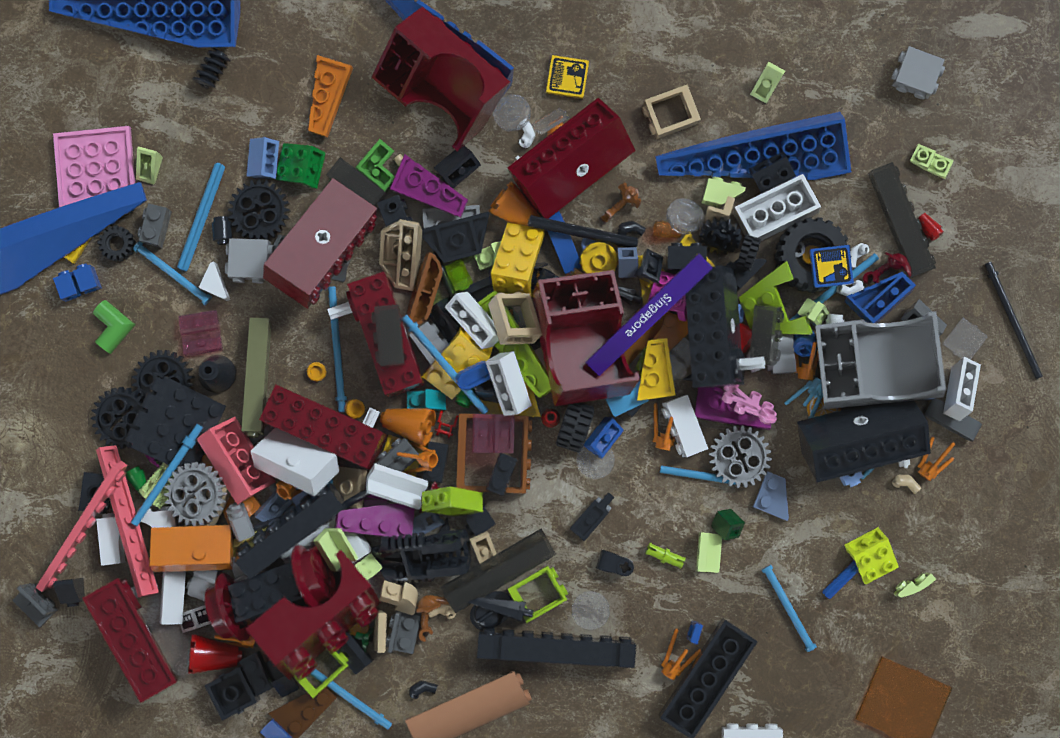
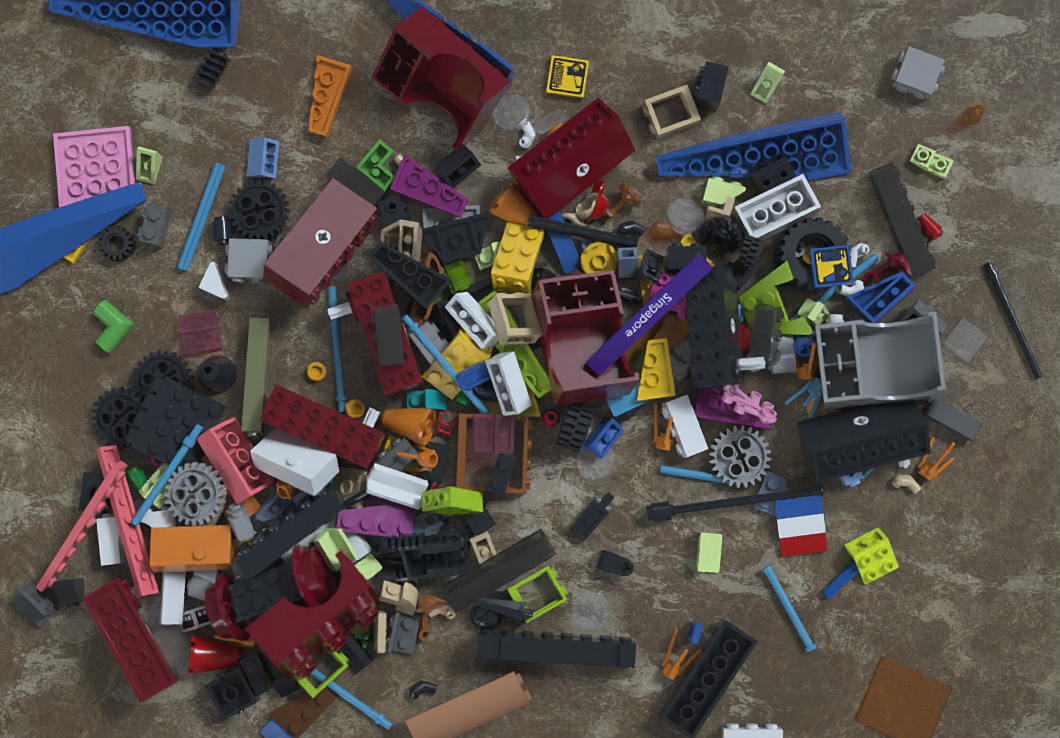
(73, 283): blue piece -> none
(172, 273): dark azure bar -> none
(300, 164): green bracket -> none
(413, 277): none -> black wedge
(591, 208): none -> hair
(665, 555): lime pin -> none
(711, 85): none -> black brick
(728, 524): dark green panel -> none
(797, 514): none -> flag
(908, 588): yellowish green slope -> none
(962, 389): white brick -> none
(974, 114): none -> clear orange cone

